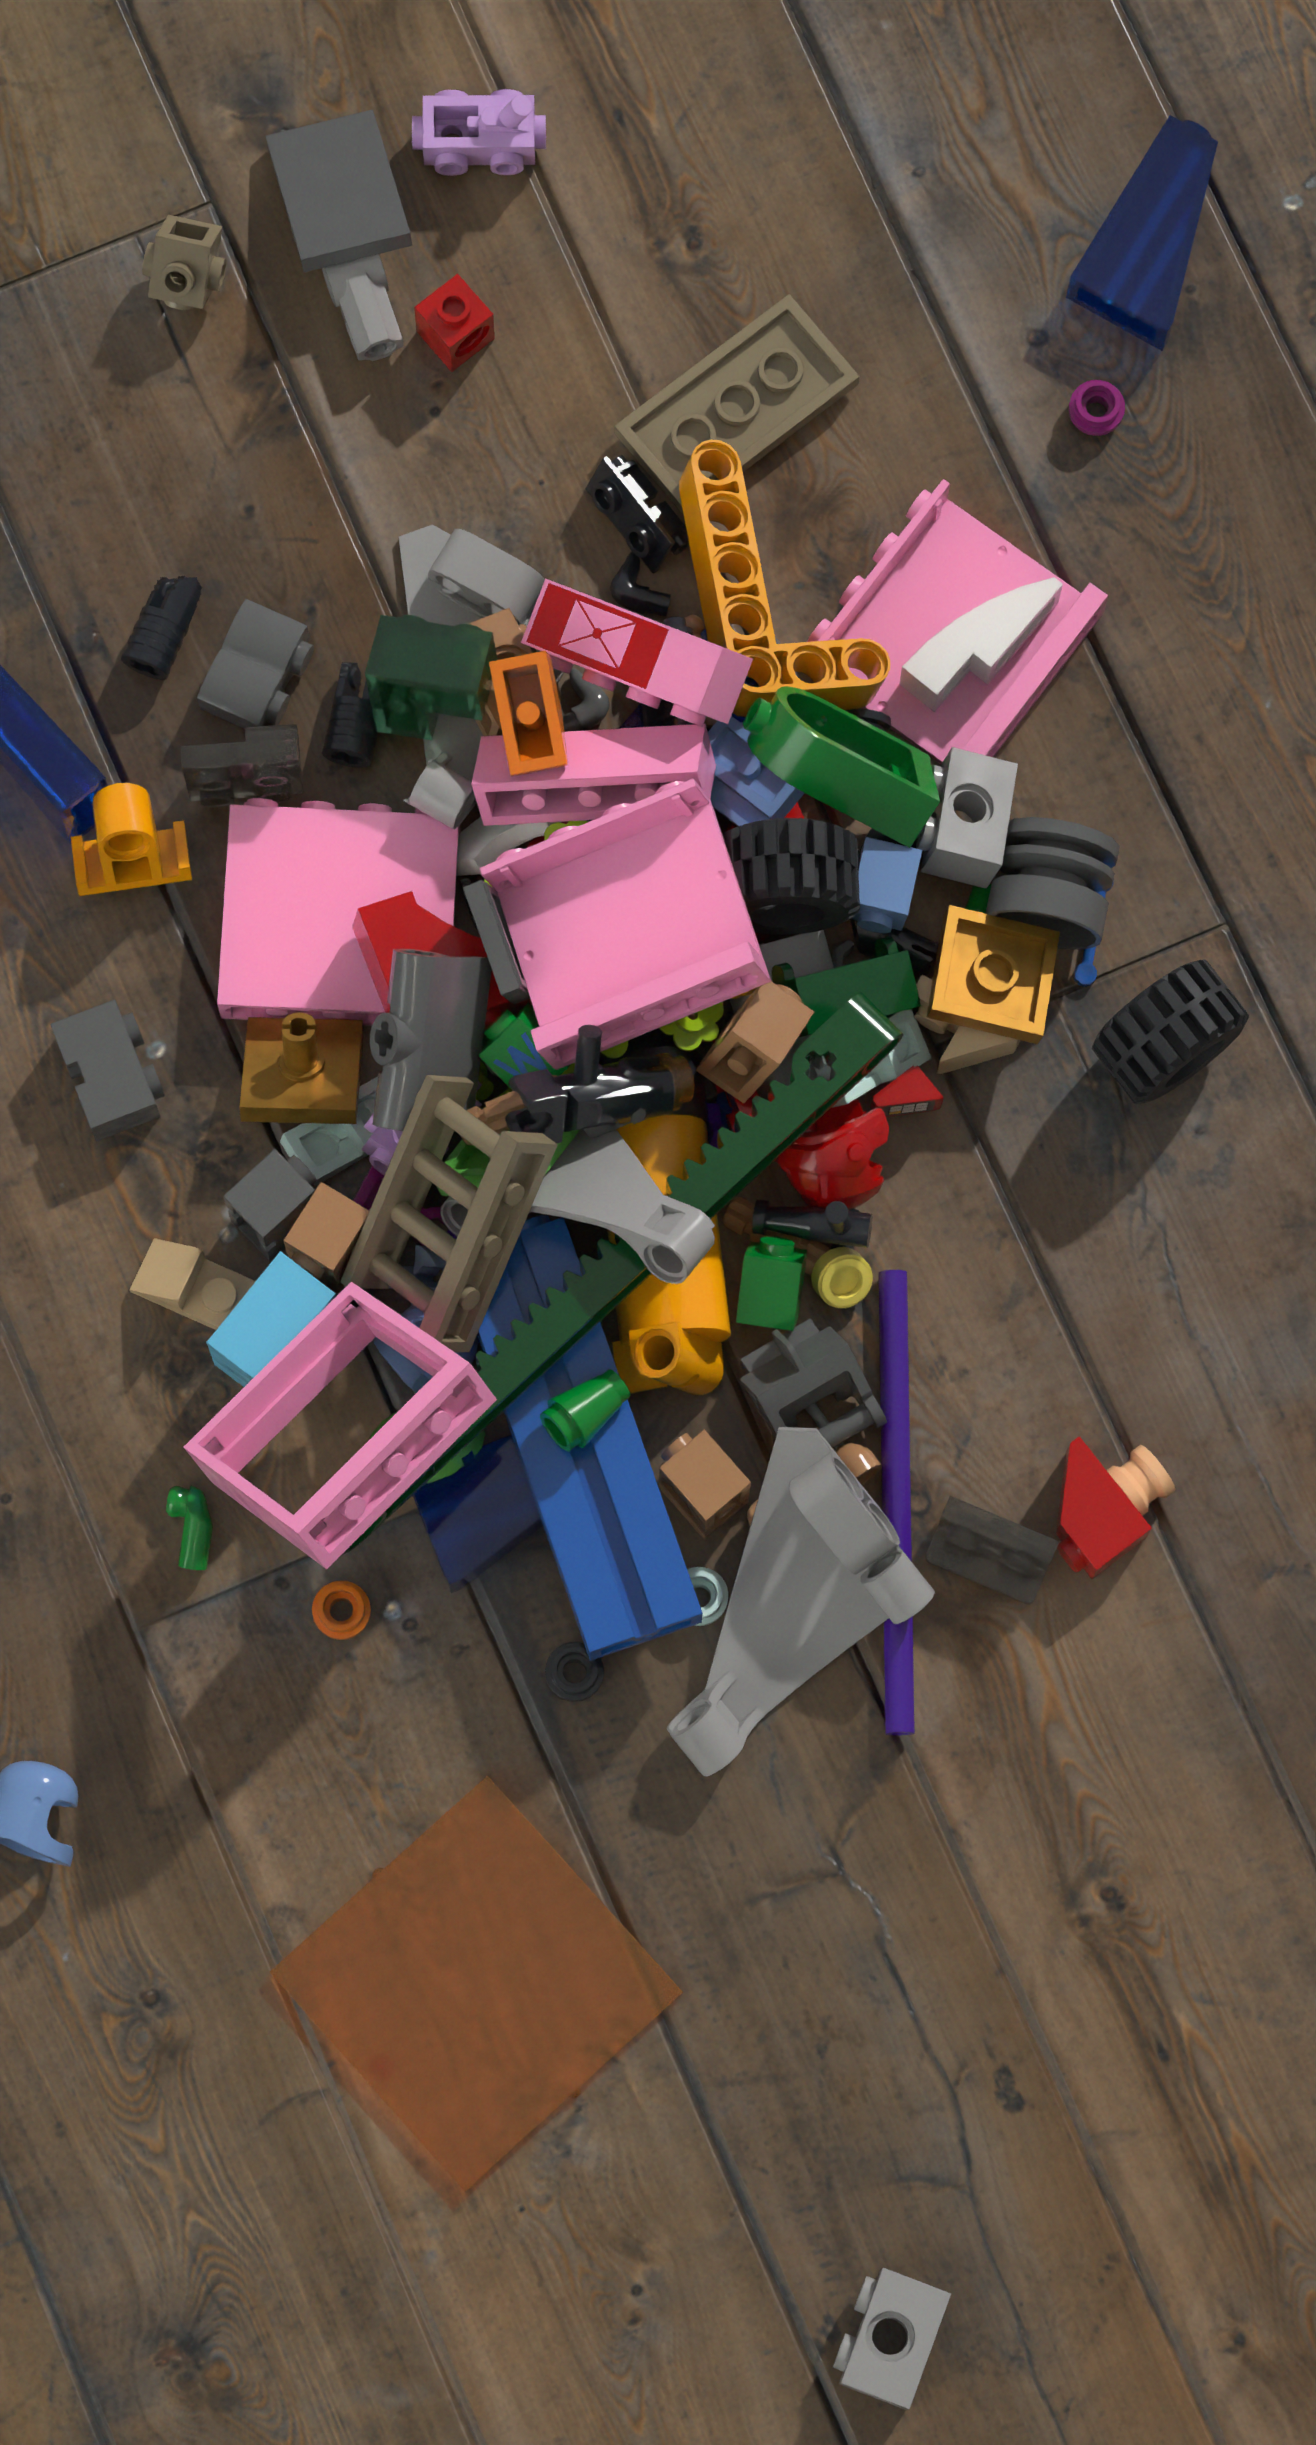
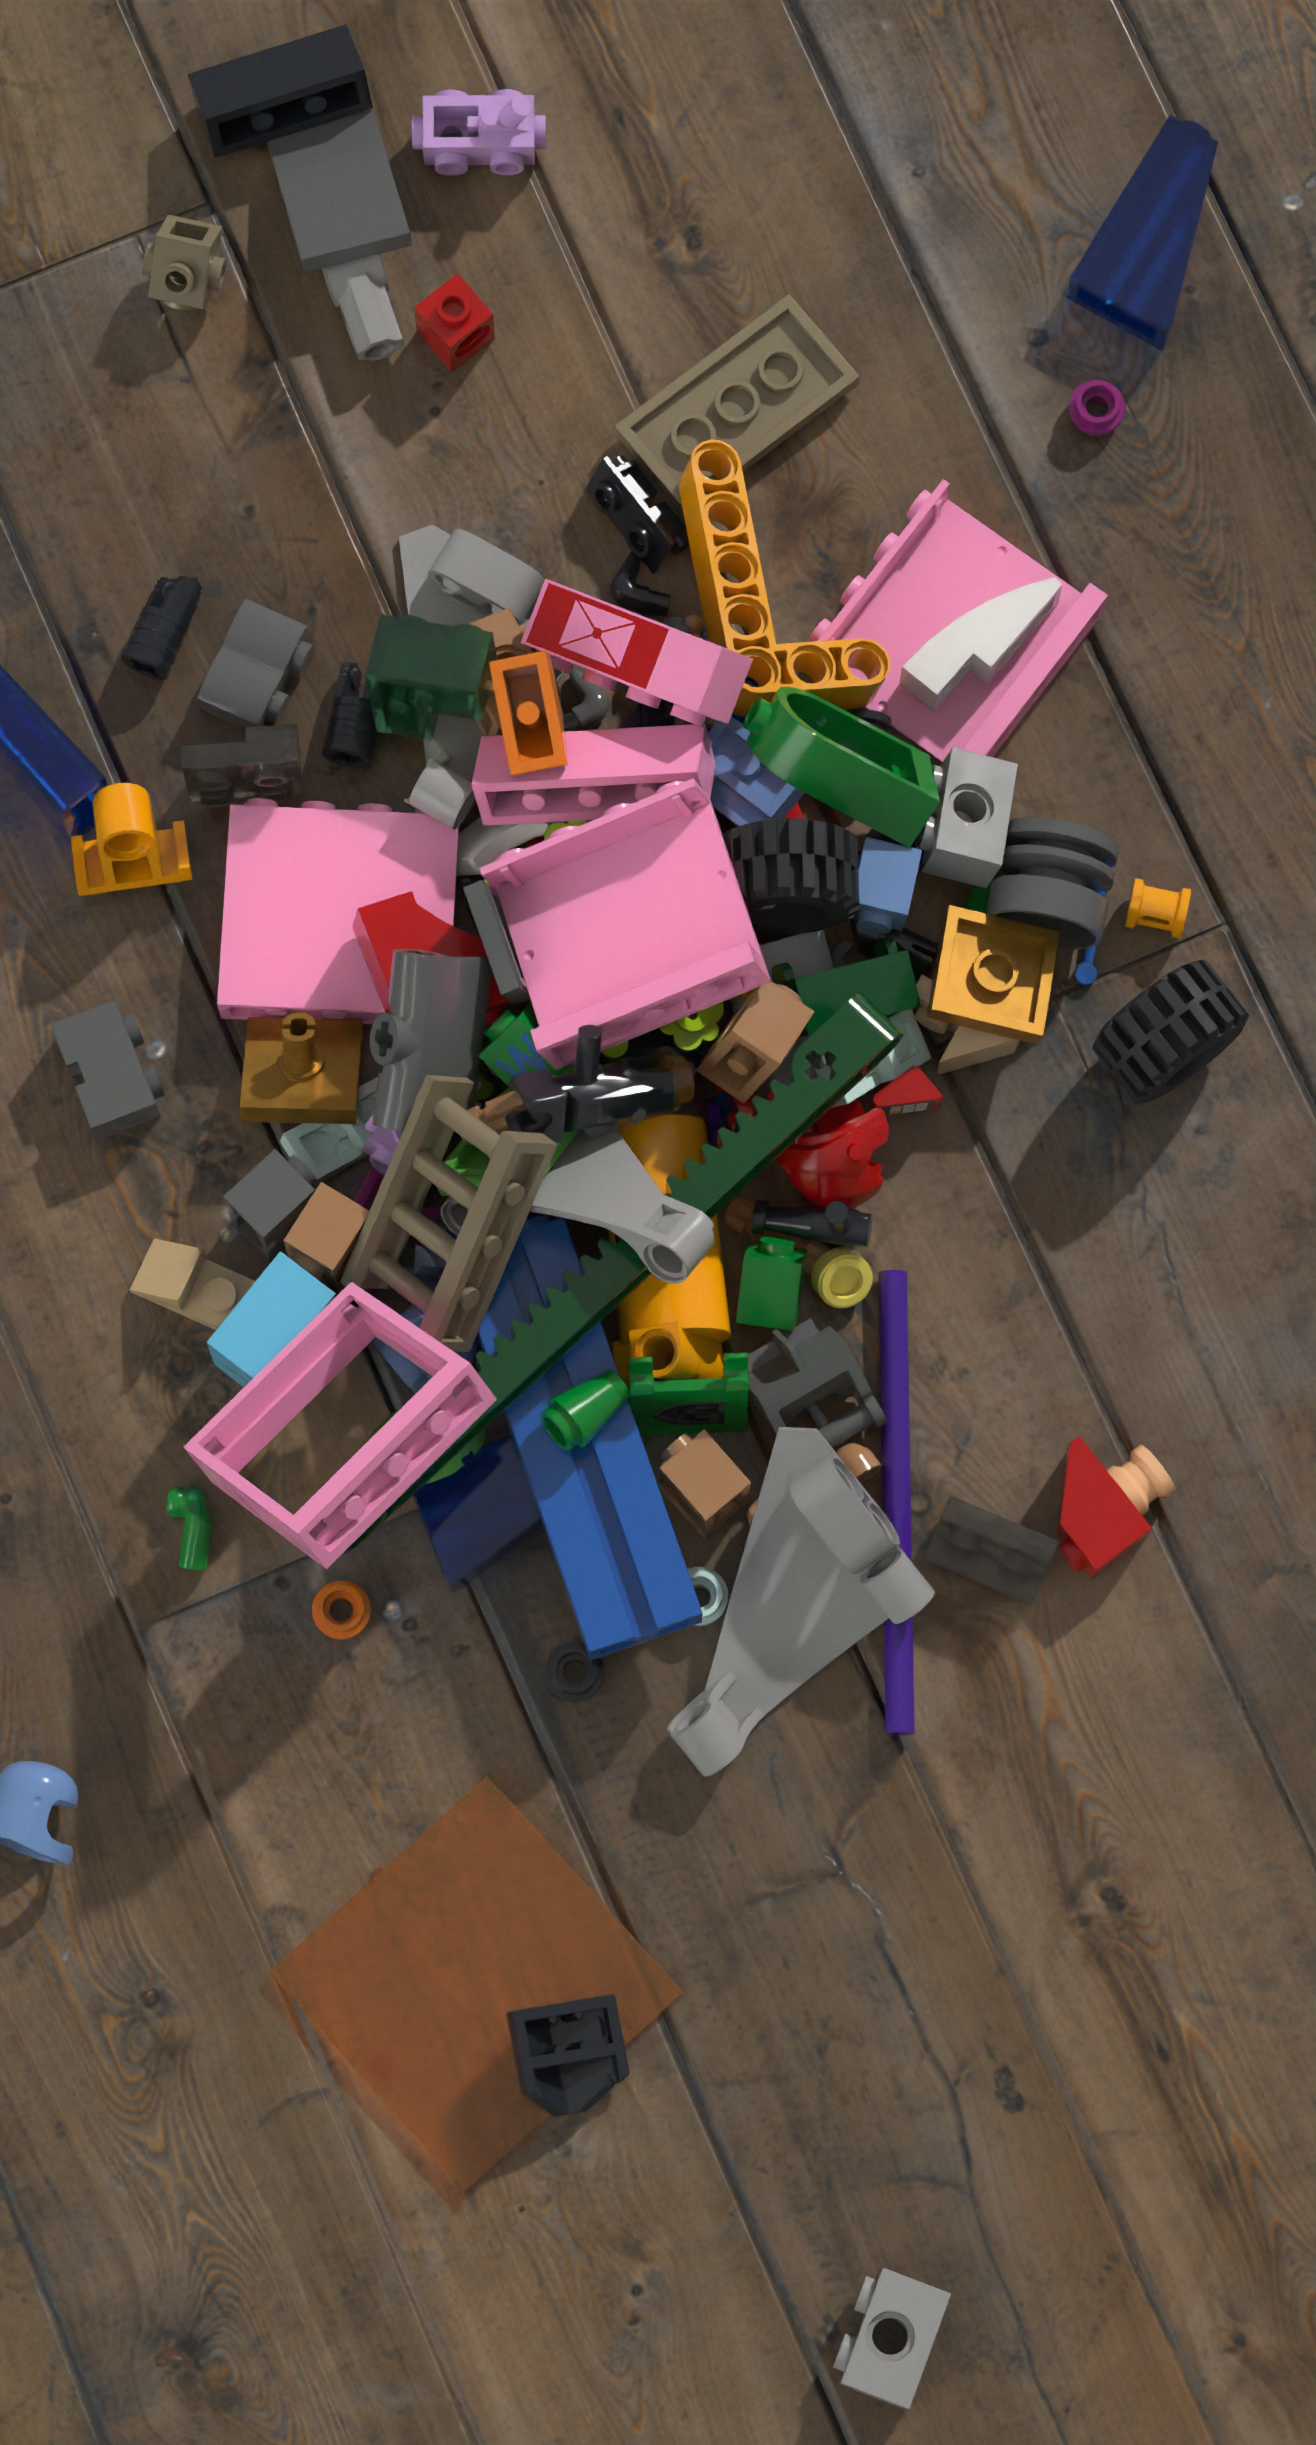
(280, 91): none -> black brick
(568, 2053): none -> black slope
(690, 1404): none -> green flag
(1158, 908): none -> light orange bush

